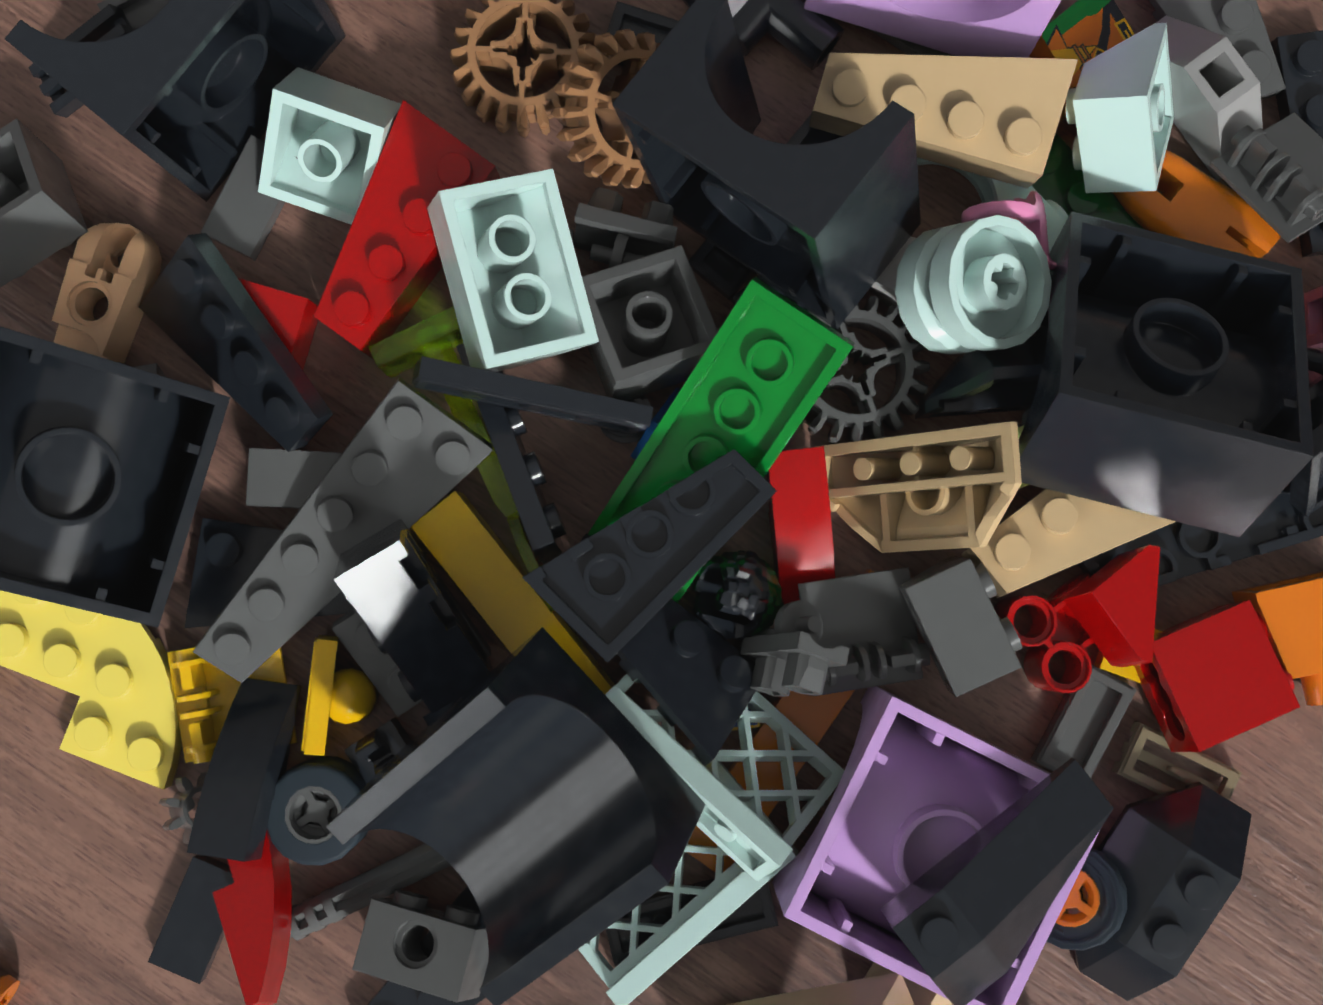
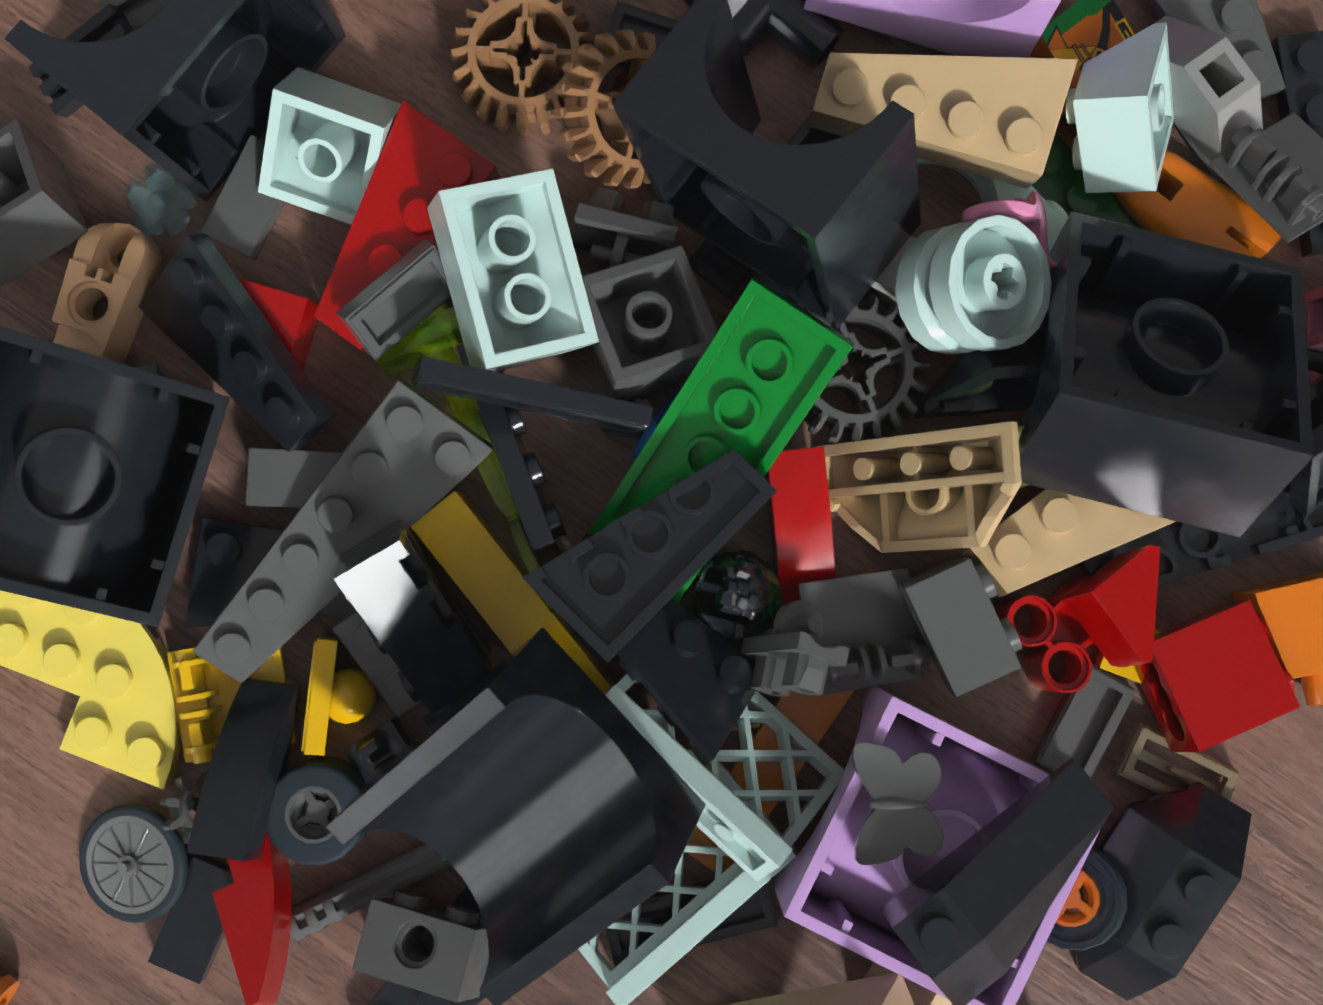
(133, 863): none -> dark grey wheel
(162, 204): none -> clear light blue plant
(397, 300): none -> dark grey tile
(897, 804): none -> dark grey animal

